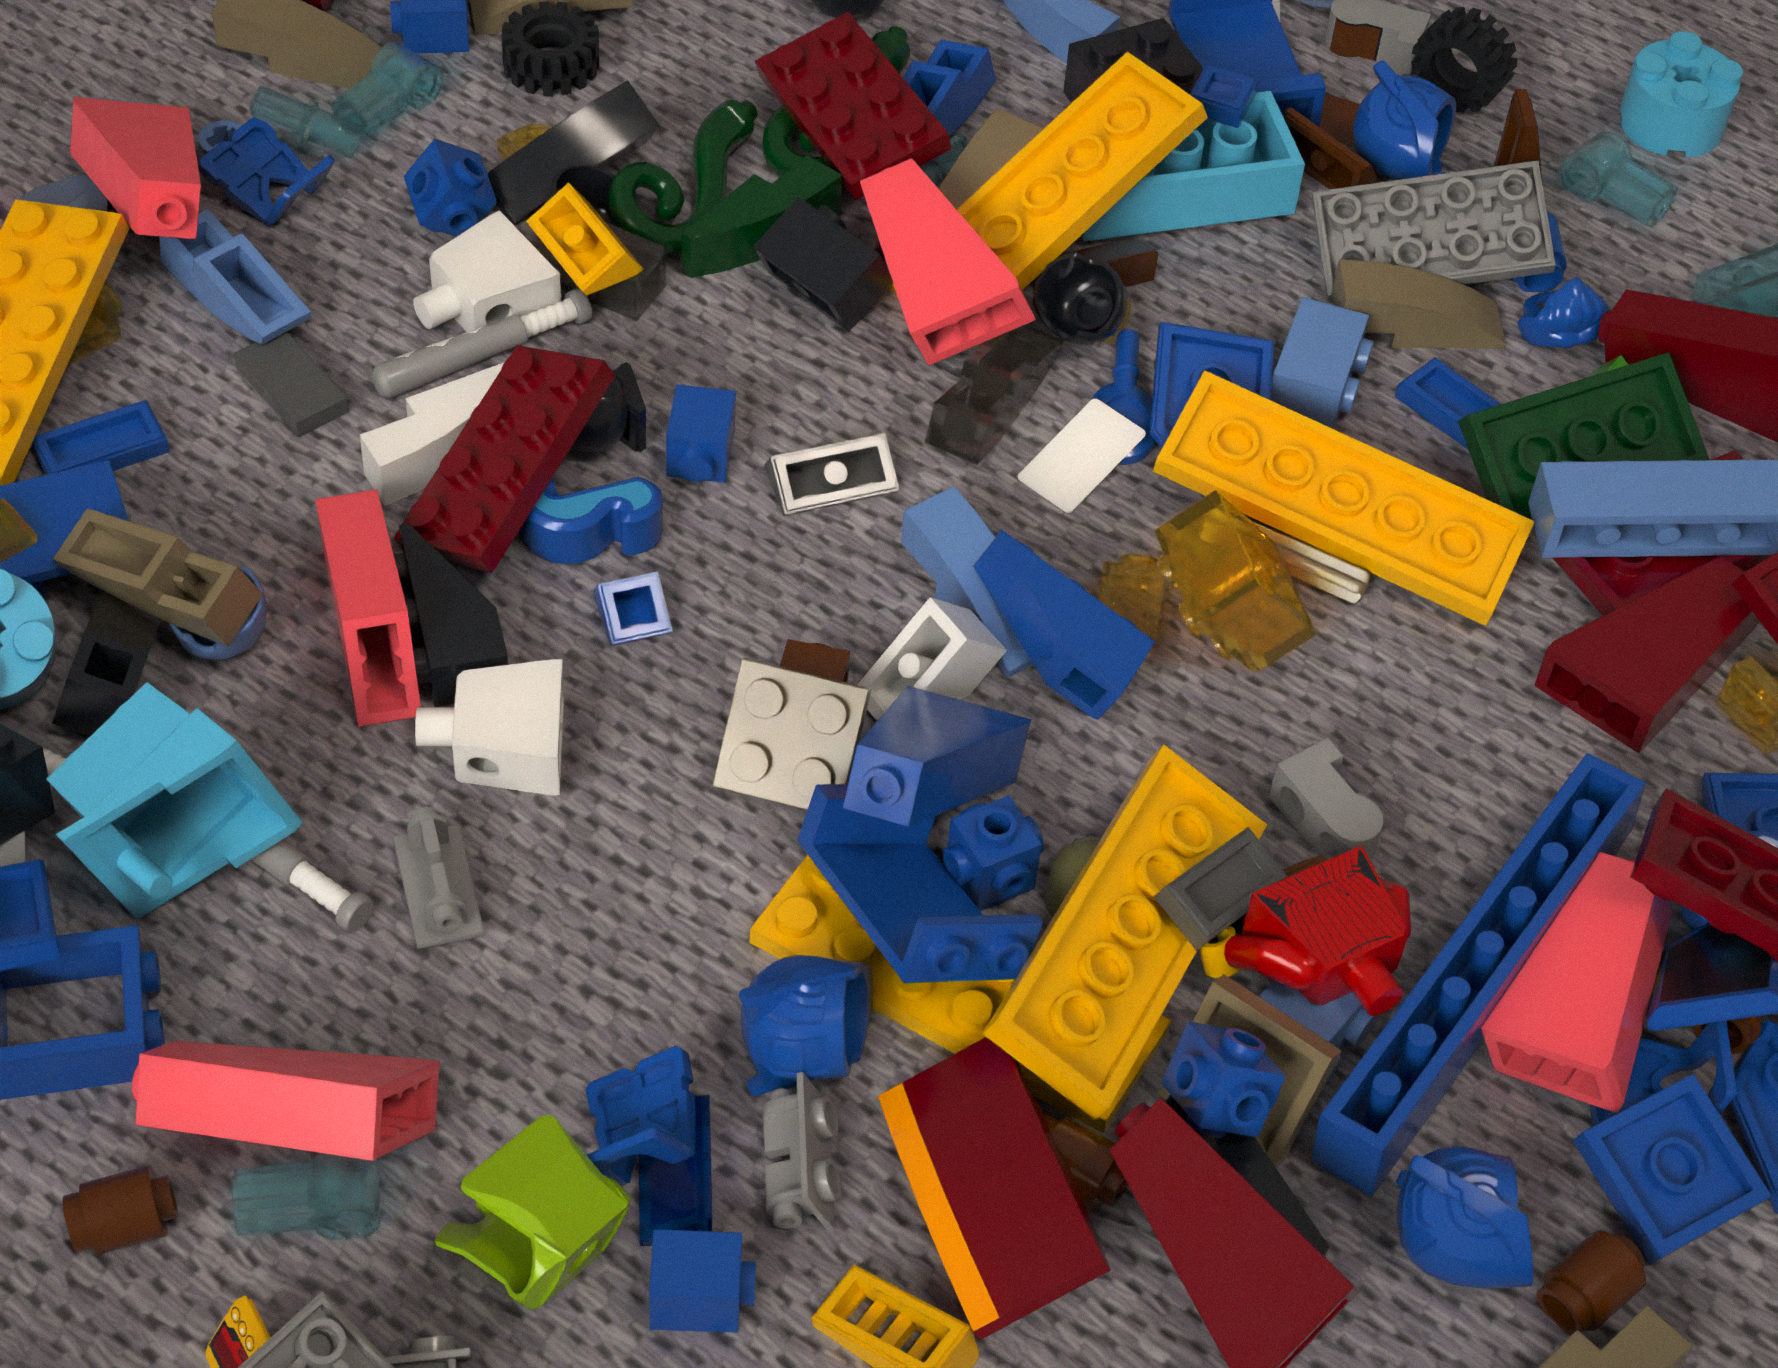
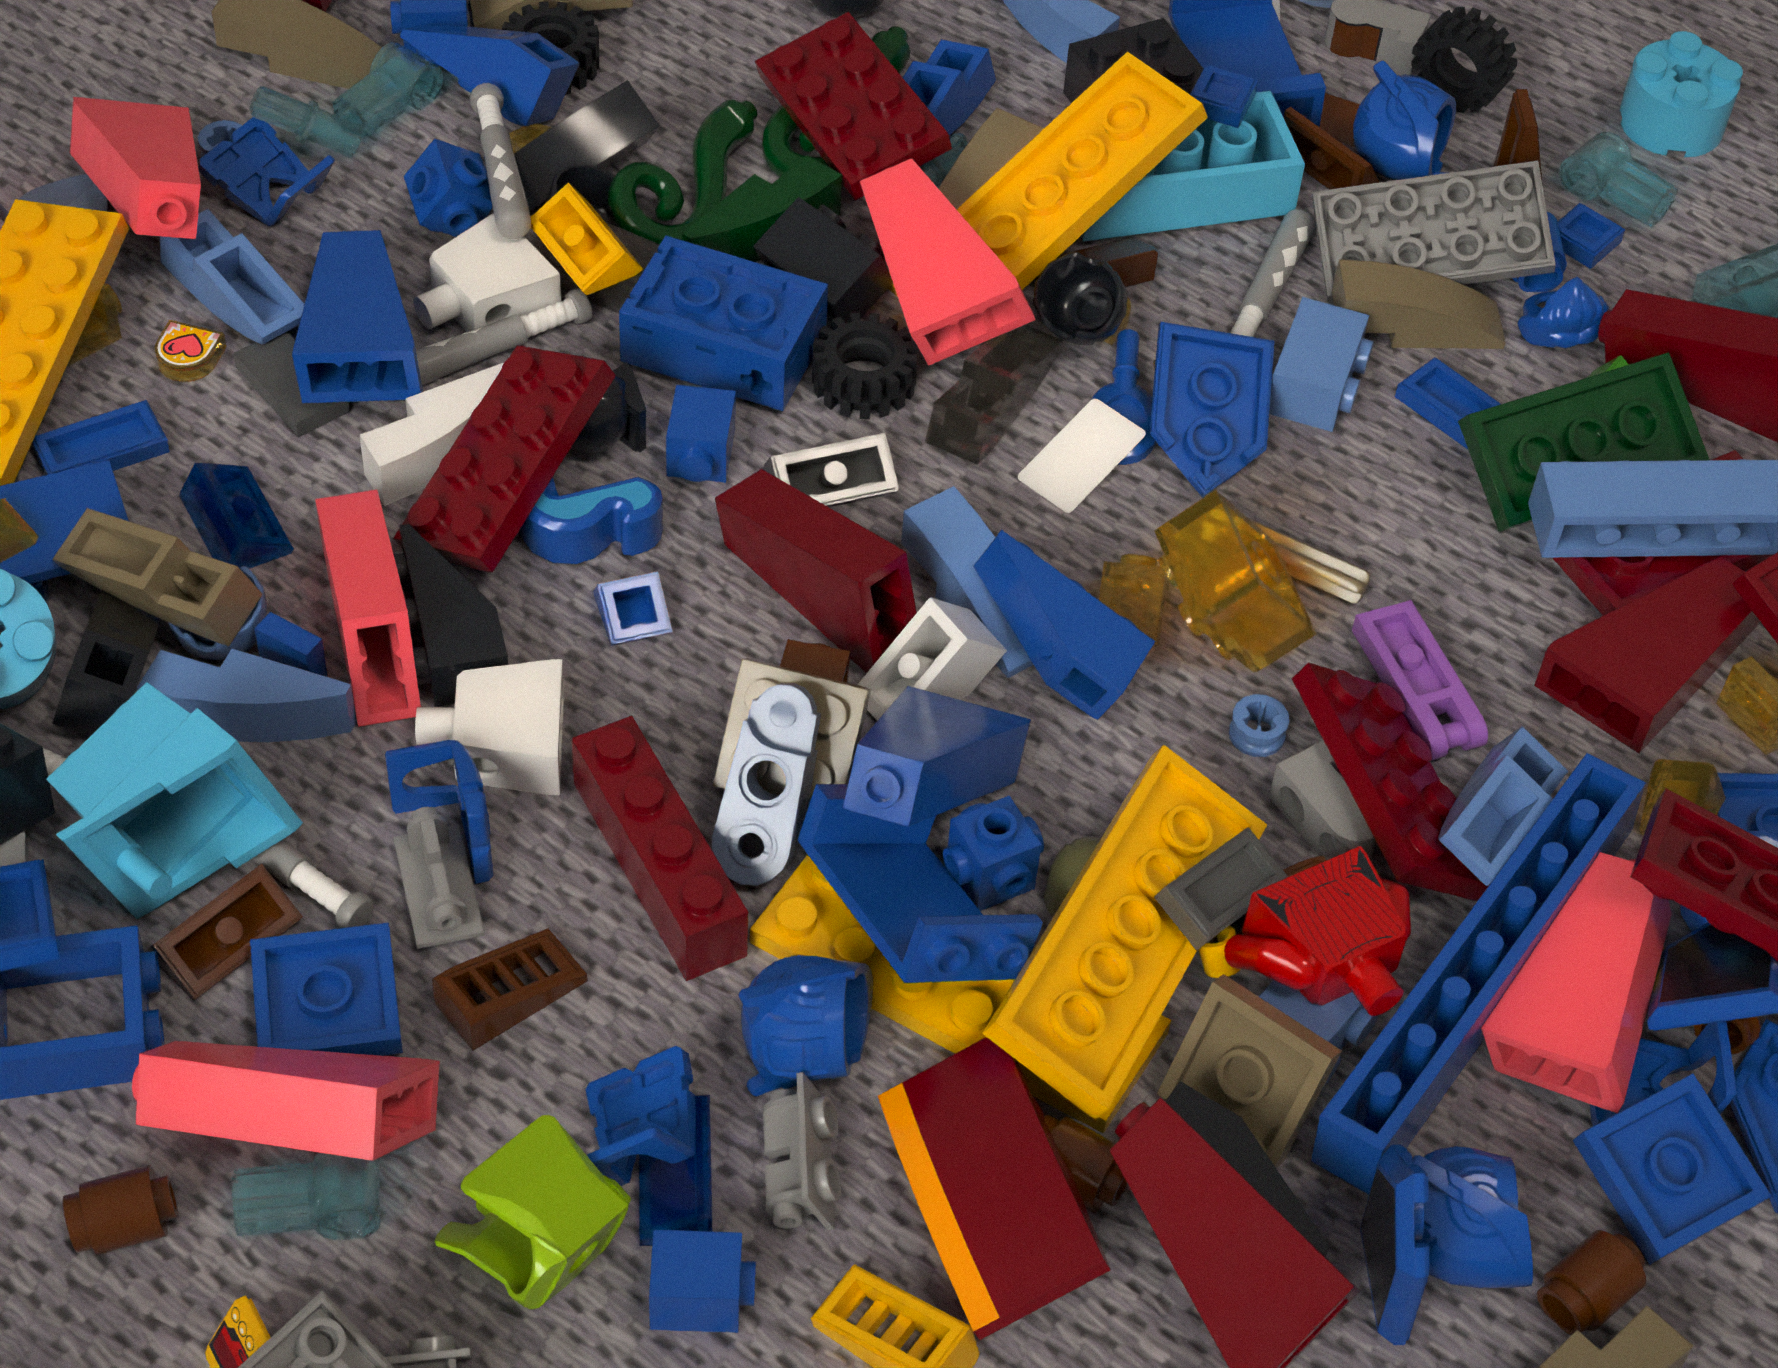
(188, 351): none -> tile
(220, 933): none -> reddish brown slope
(233, 515): none -> clear blue slope
(256, 696): none -> medium blue slope
(290, 645): none -> blue tile
(327, 991): none -> blue plate
(354, 326): none -> blue slope
(468, 795): none -> blue piece
(488, 1020): none -> reddish brown slope
(504, 180): none -> light grey piece
(521, 64): none -> blue slope
(660, 848): none -> dark red brick
(722, 322): none -> blue piece
(779, 730): none -> piece
(821, 563): none -> dark red slope
(860, 388): none -> black tyre
(1223, 1080): blue brick -> none
(1256, 742): none -> medium blue bush
(1275, 270): none -> light grey piece
(1345, 497): yellow plate -> none
(1387, 776): none -> dark red plate
(1388, 1233): none -> blue tile
(1419, 671): none -> medium lavender plate
(1501, 804): none -> medium blue slope
(1588, 235): none -> blue tile
(1689, 779): none -> clear yellow slope

